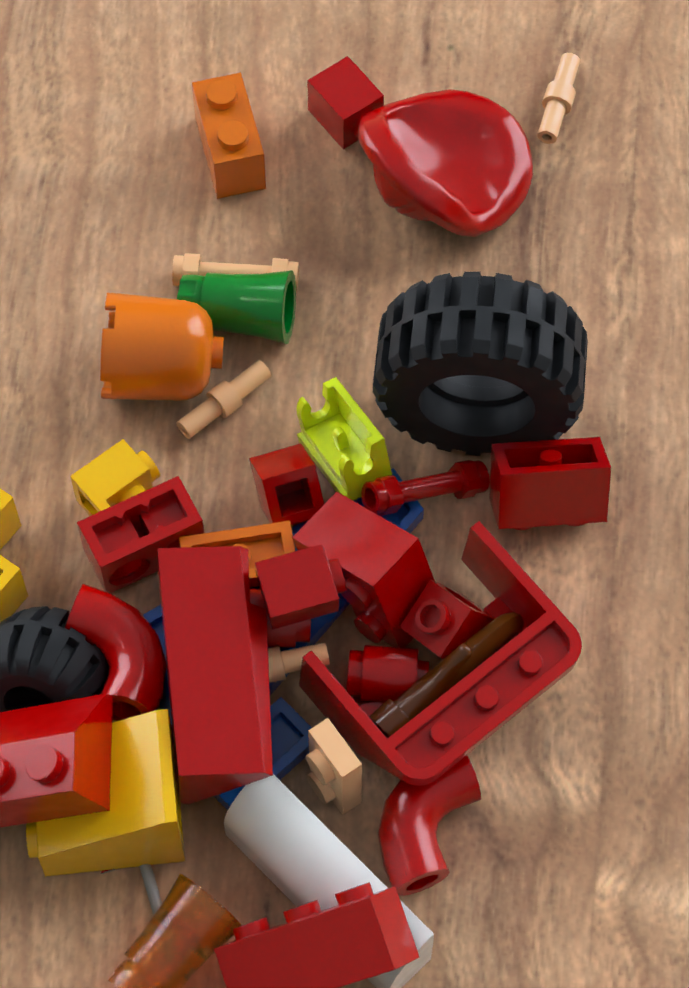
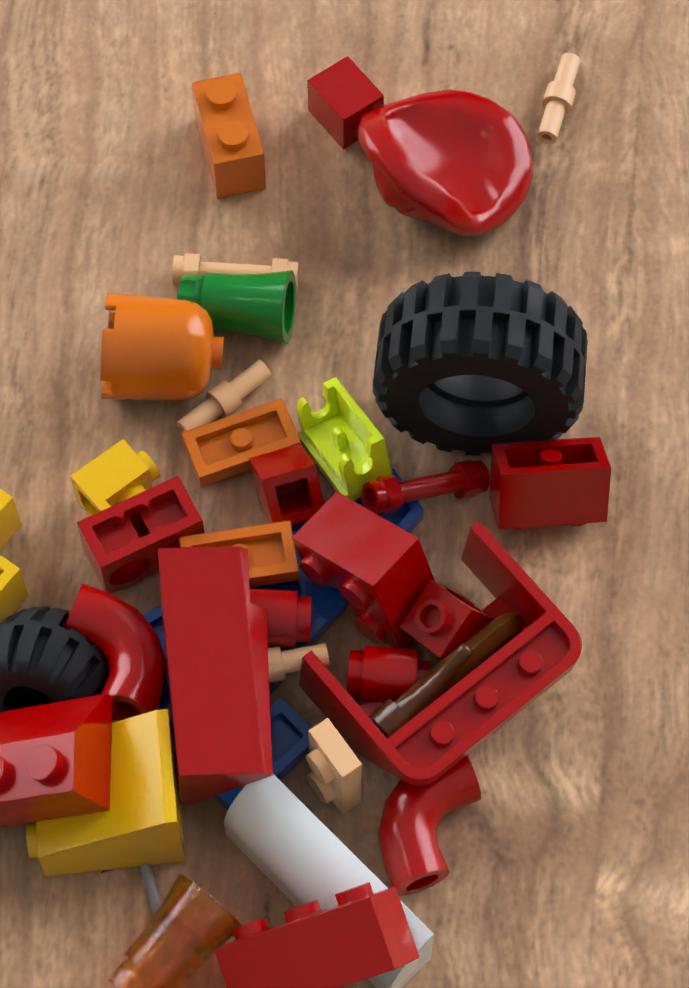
(225, 445): none -> orange plate
(300, 585): red brick -> none

